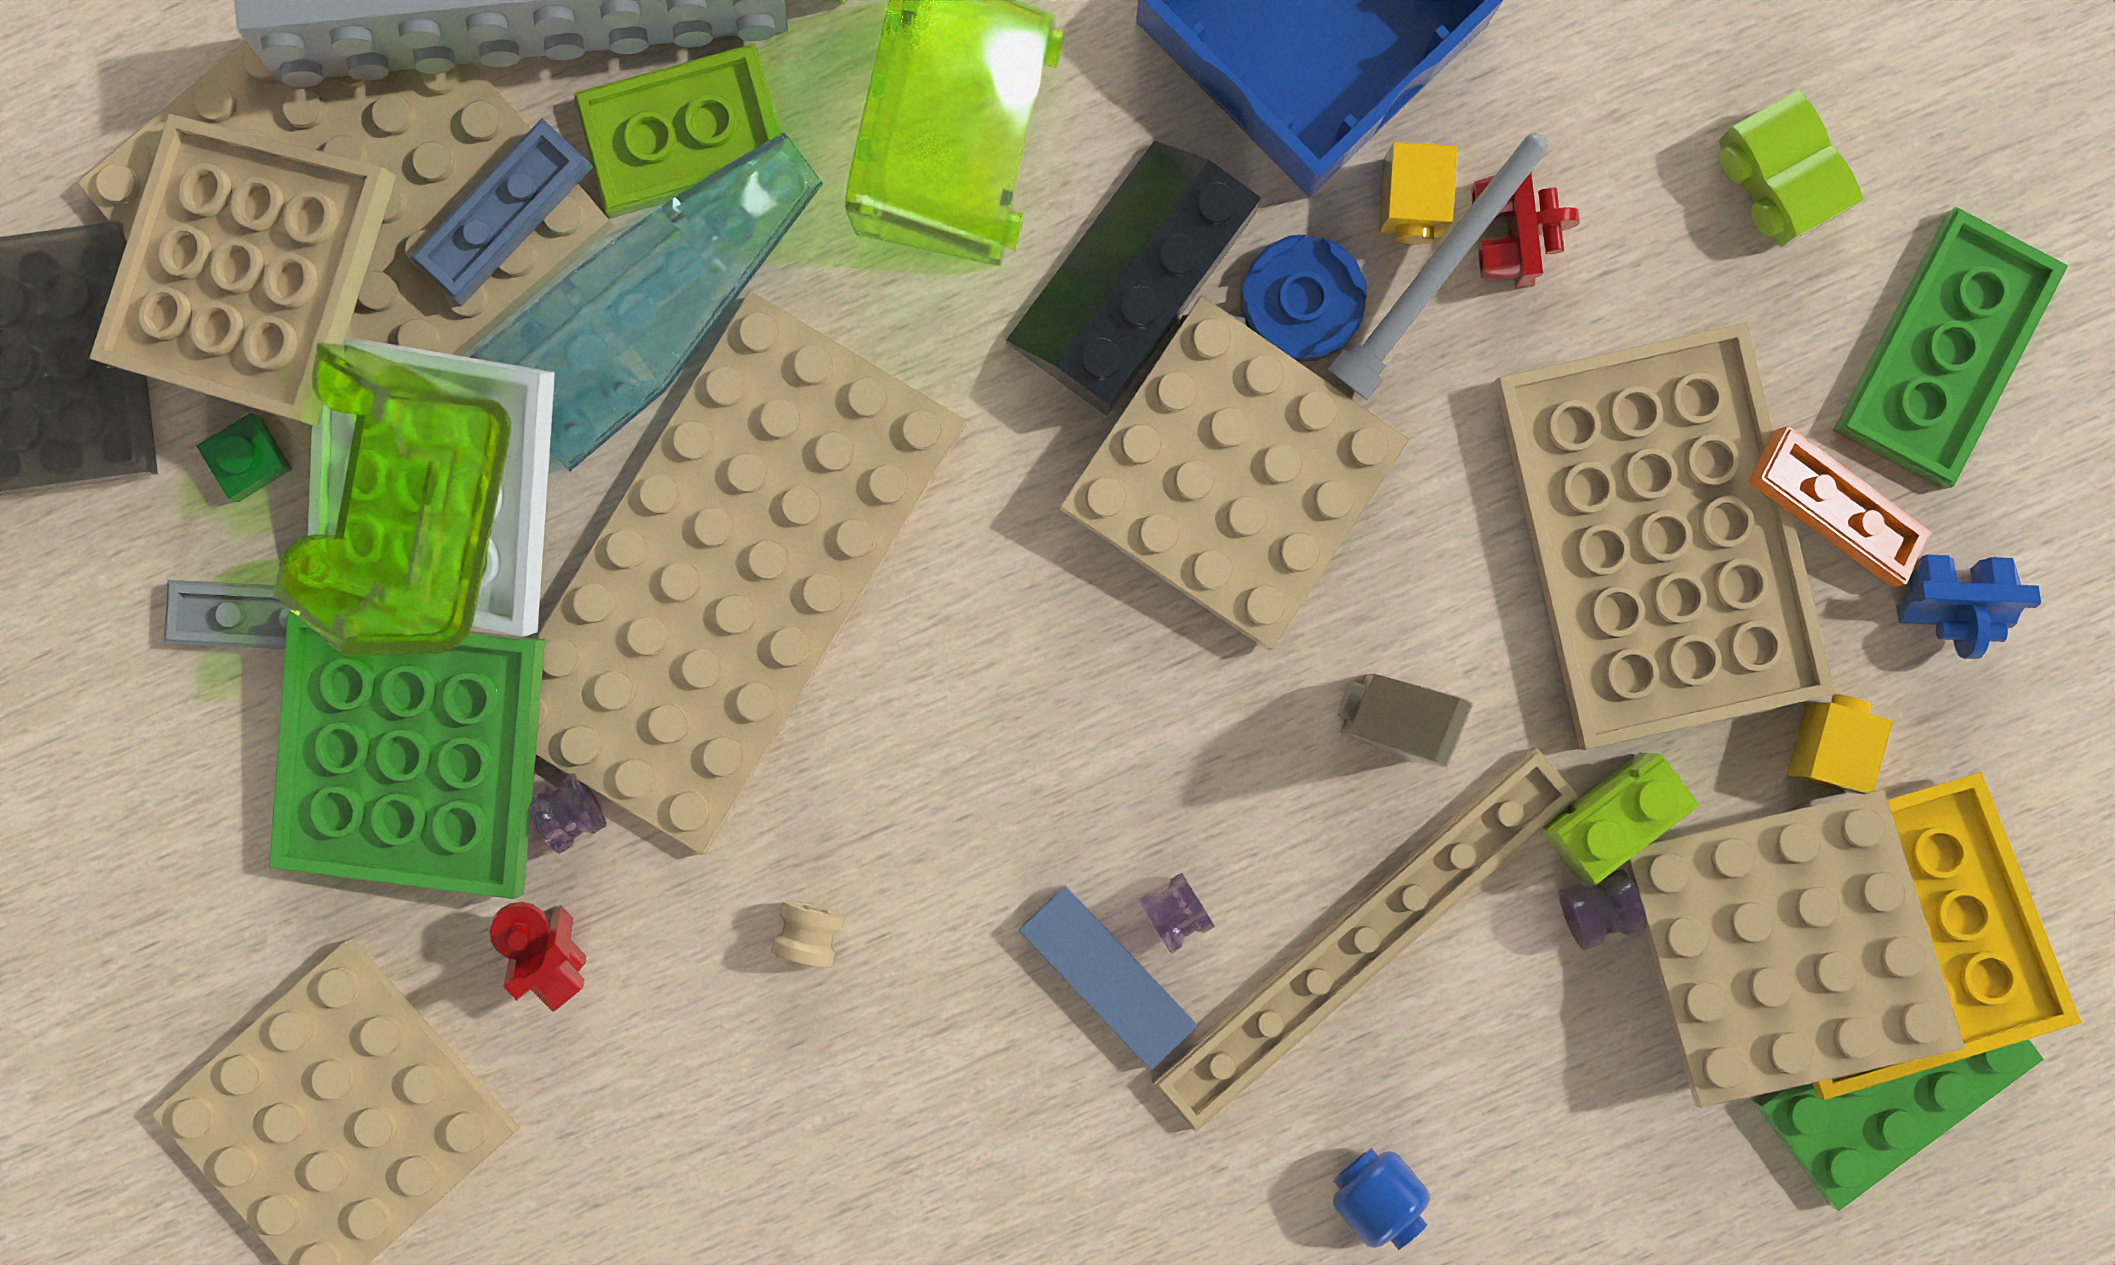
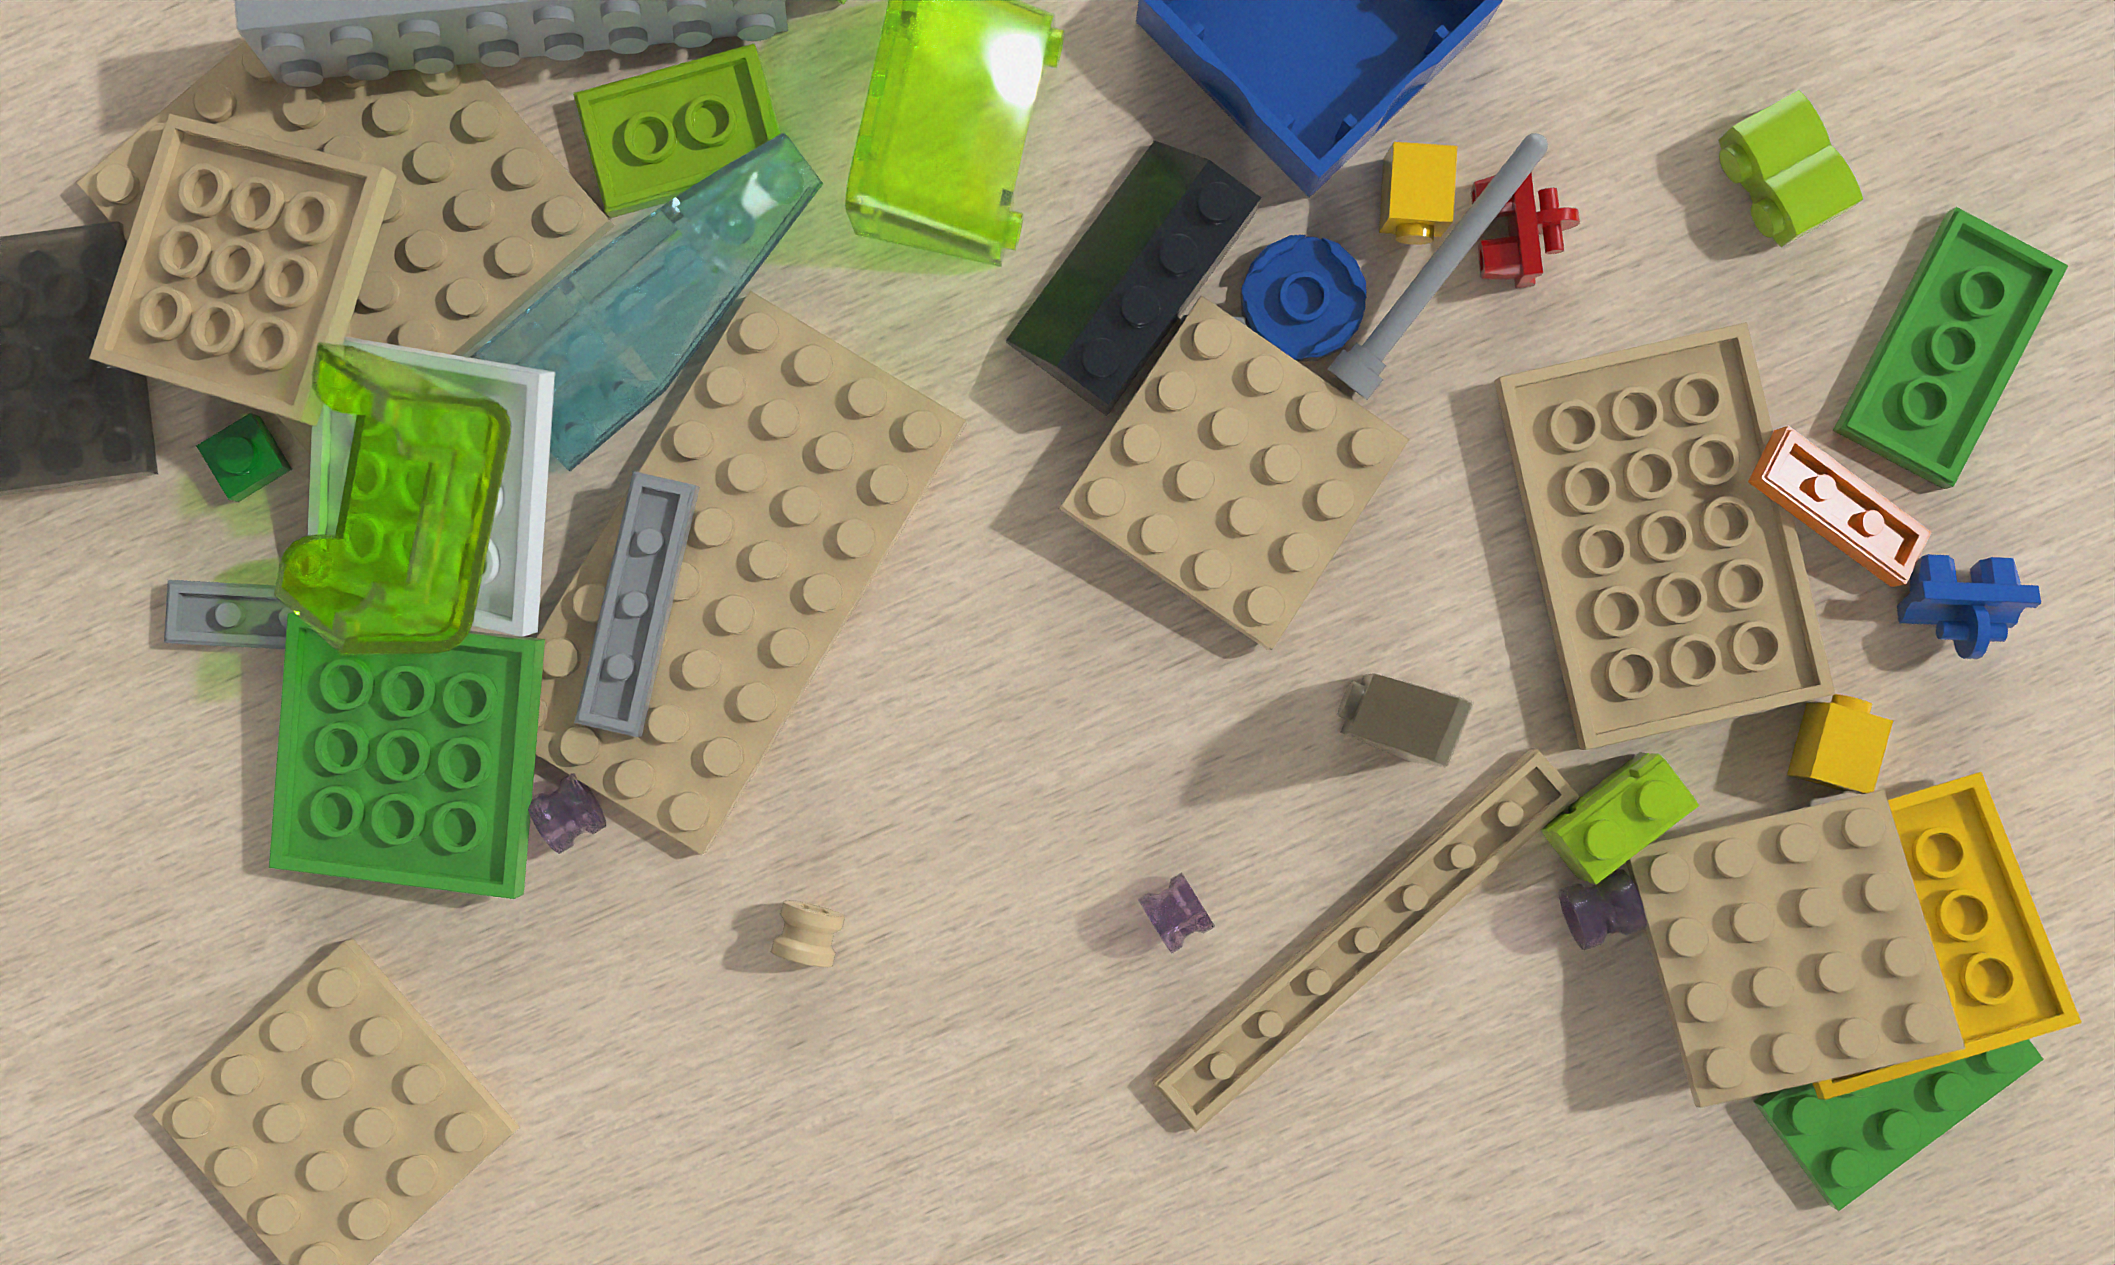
(501, 212): sand blue tile -> none
(538, 953): red hips -> none
(637, 604): none -> light grey tile
(1108, 977): sand blue tile -> none
(1381, 1199): blue head -> none

